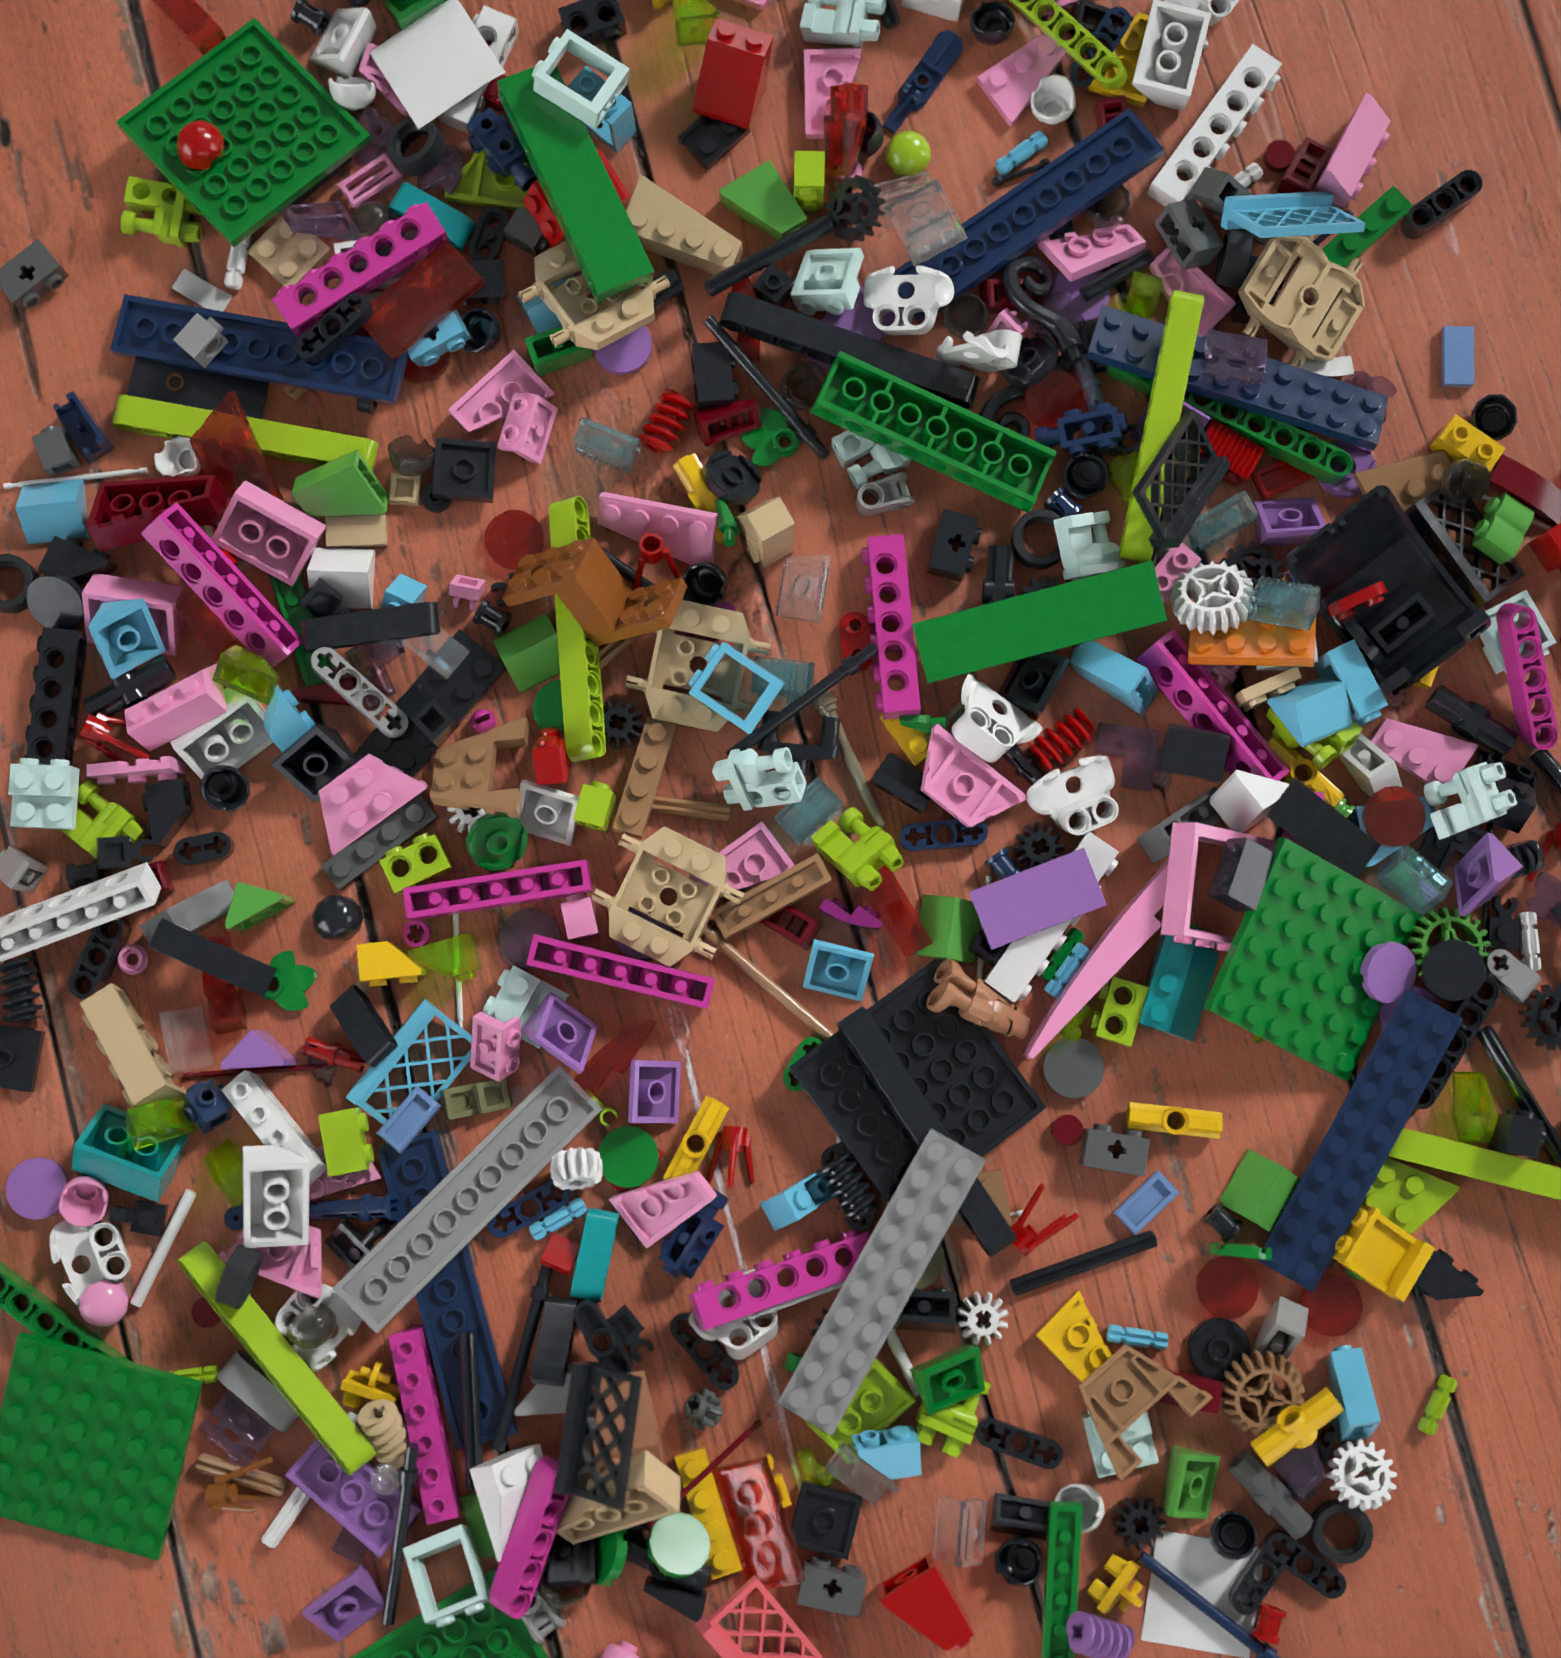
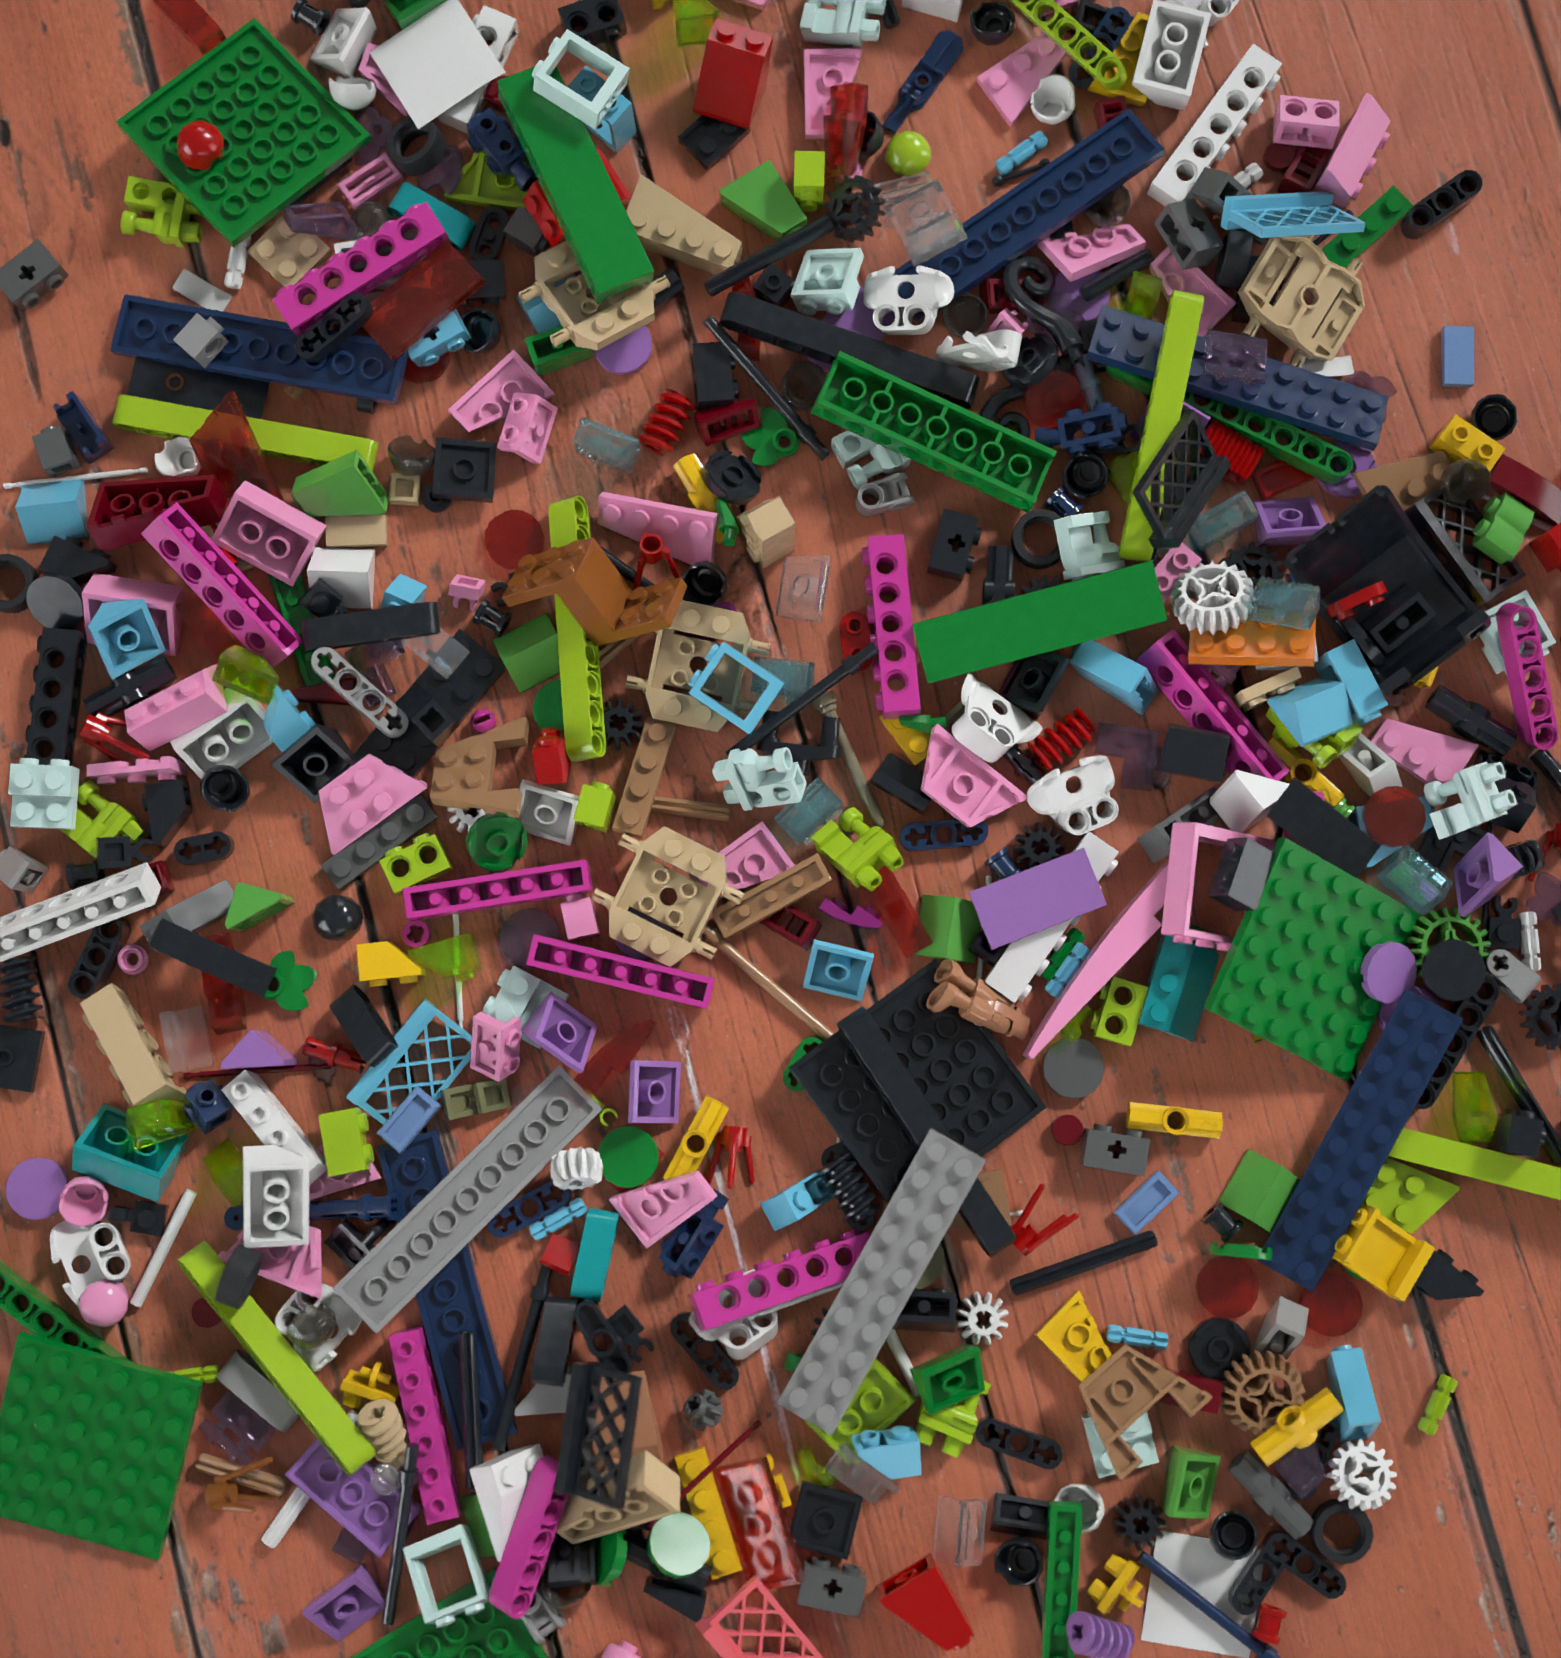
(1306, 122): none -> bright pink brick

